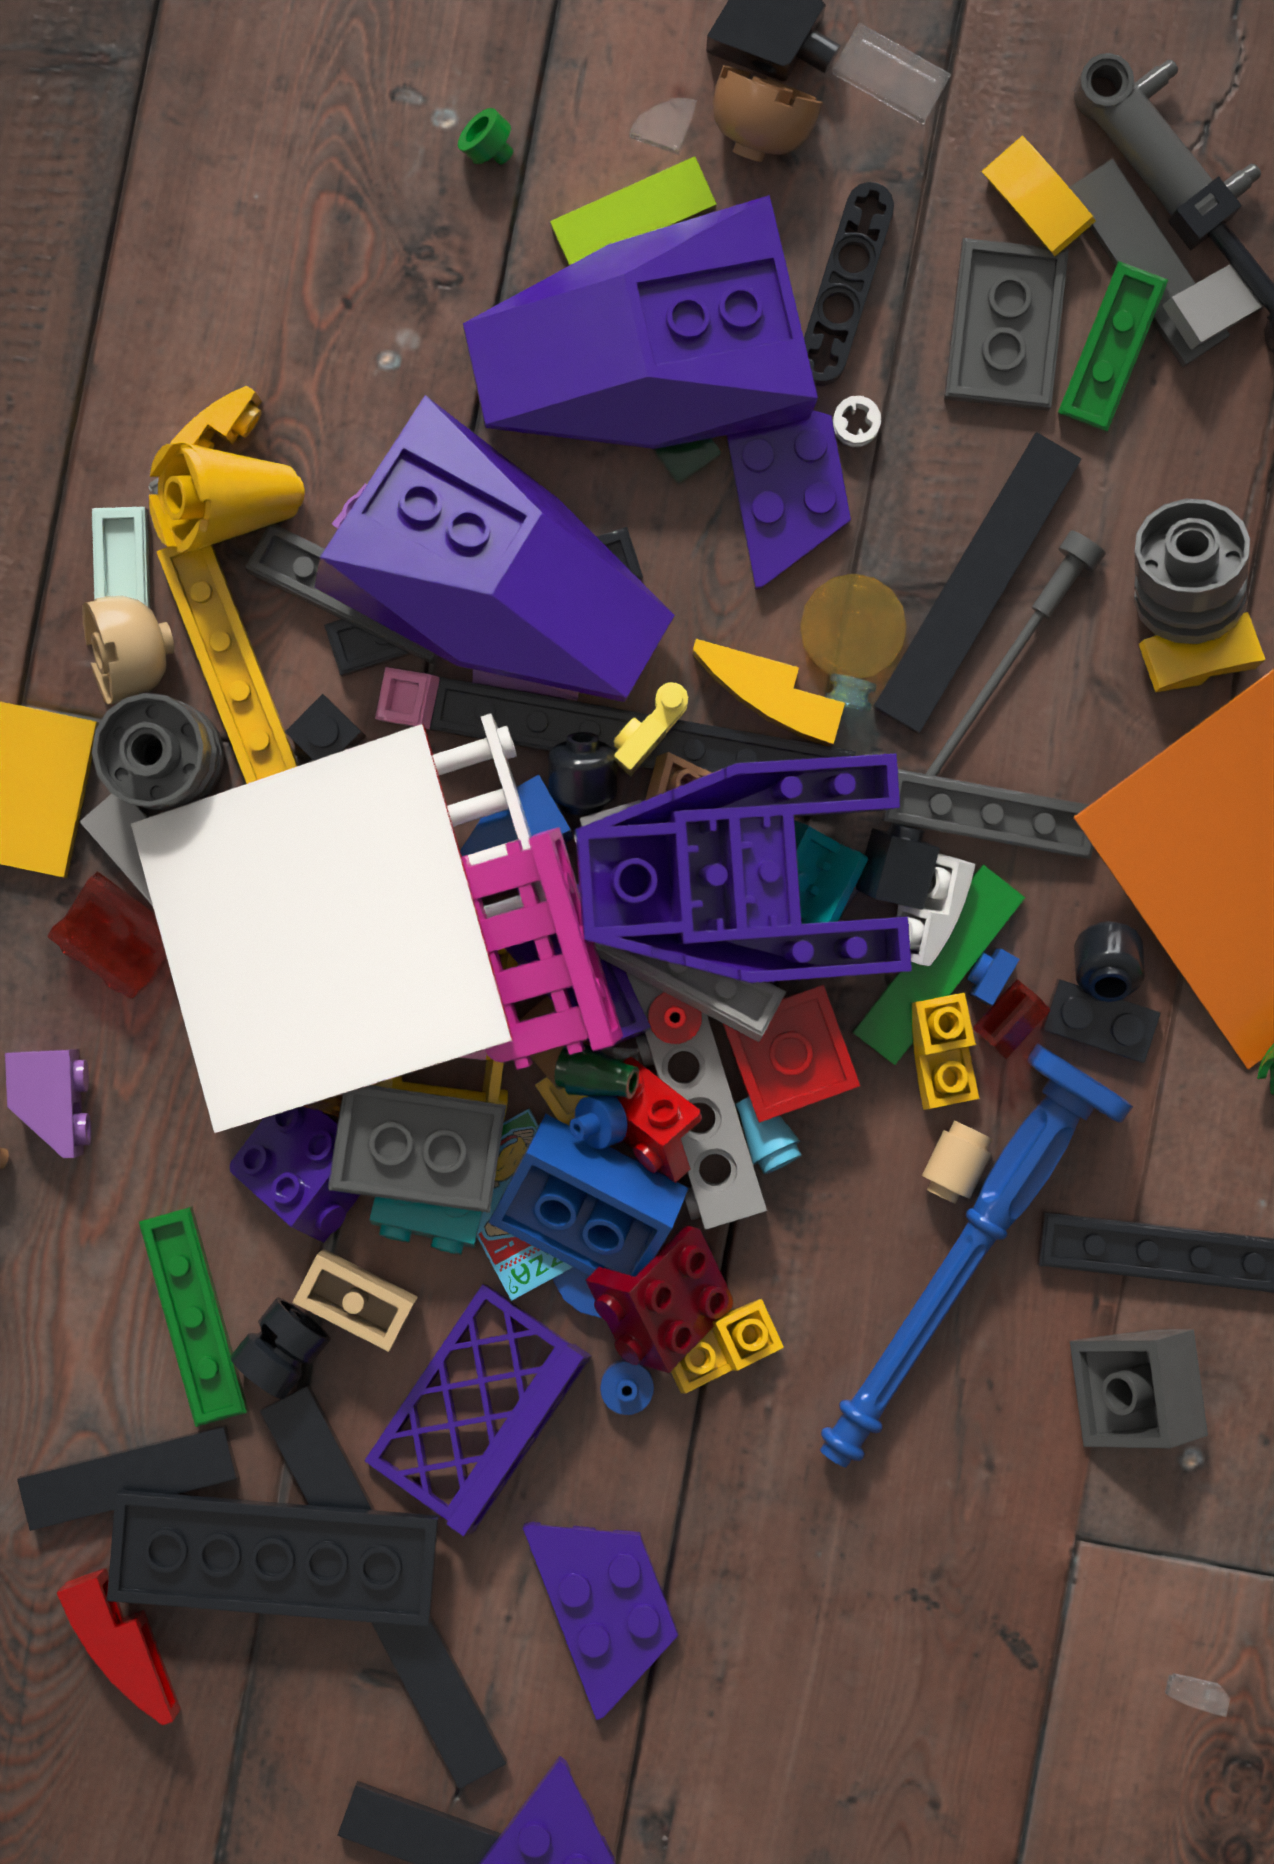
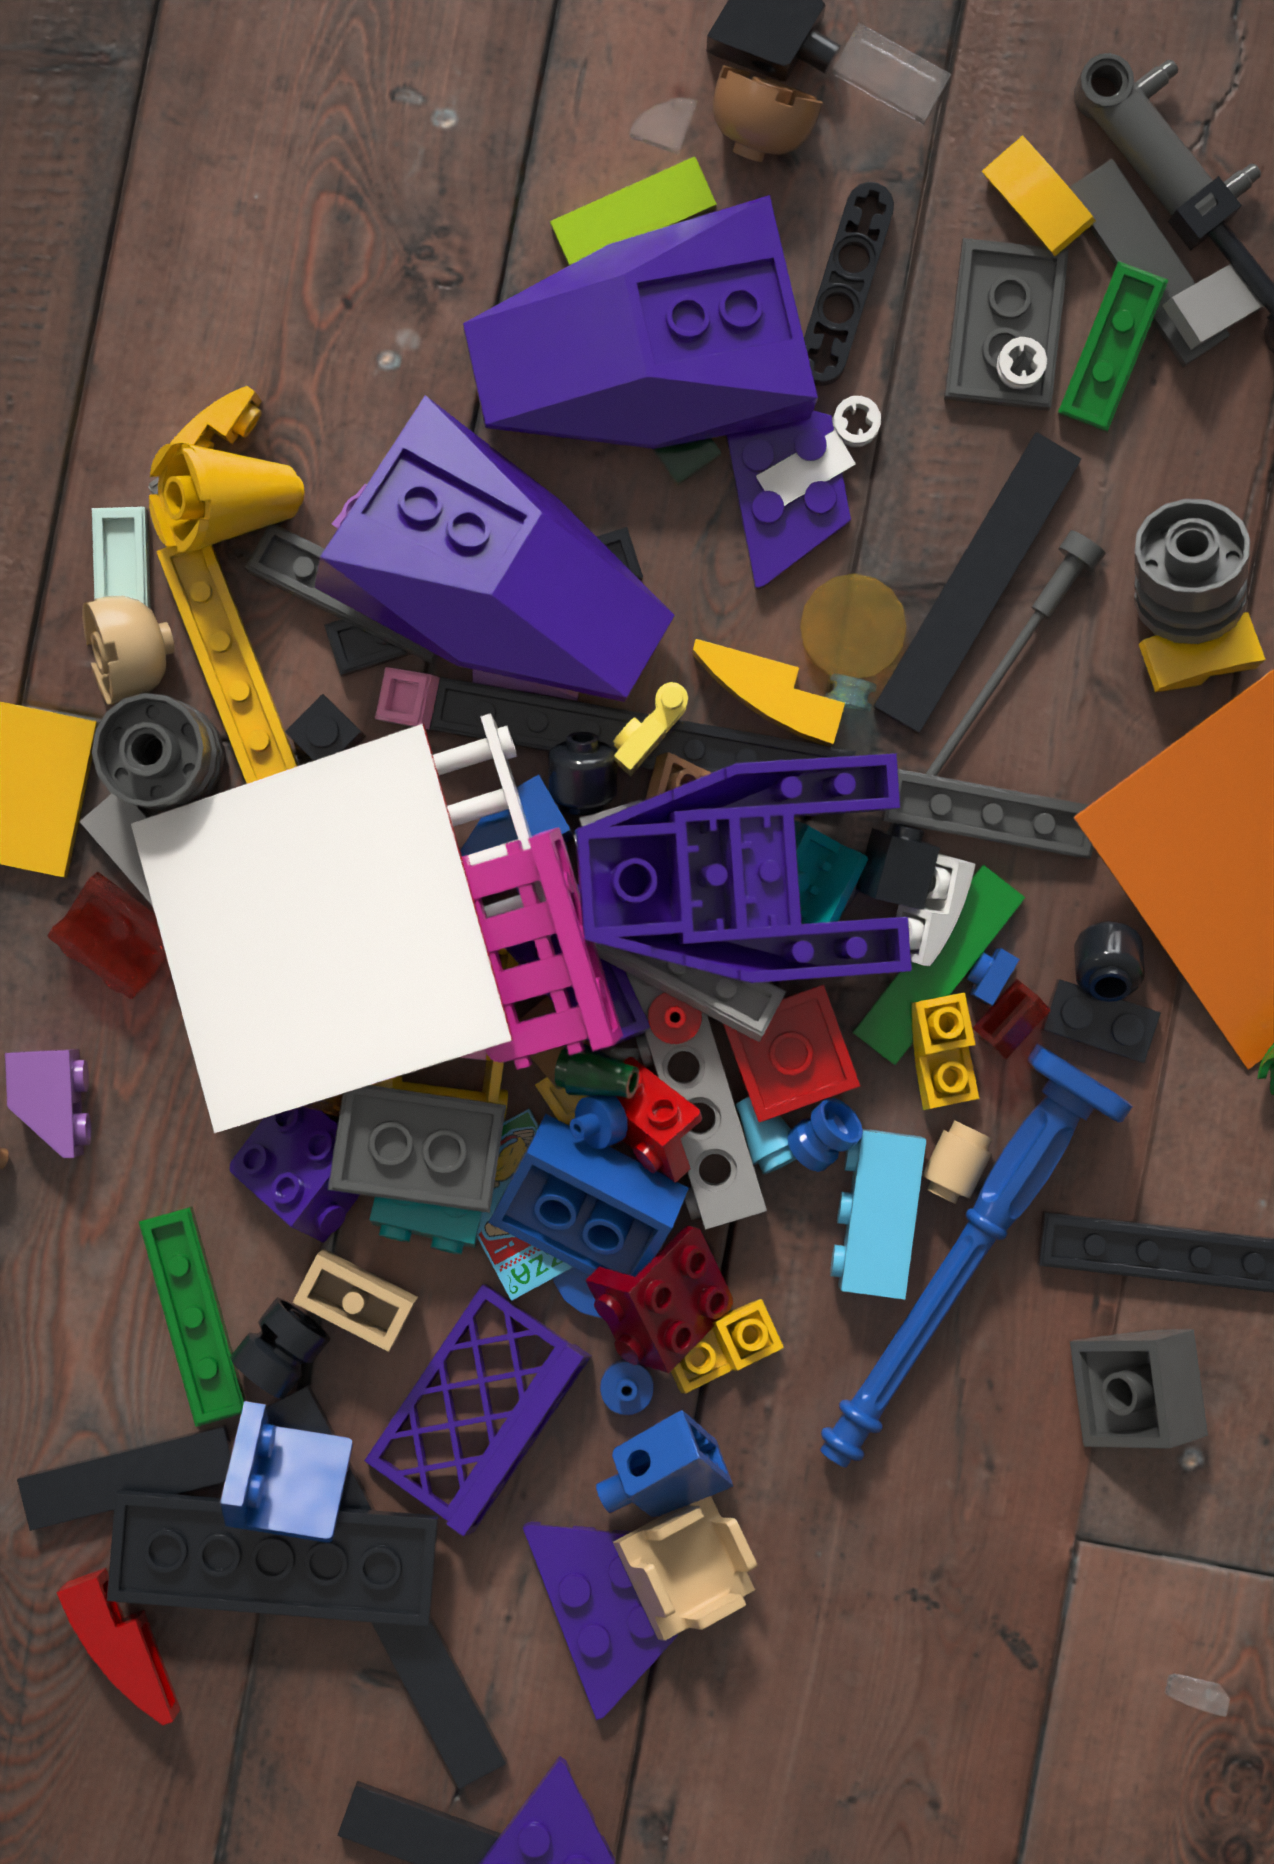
(284, 1478): none -> bracket
(486, 138): green tile -> none
(665, 1468): none -> blue torso
(688, 1567): none -> tan panel
(794, 475): none -> white sticker
(820, 1138): none -> blue wheel
(879, 1214): none -> medium azure brick
(1005, 362): none -> white bush

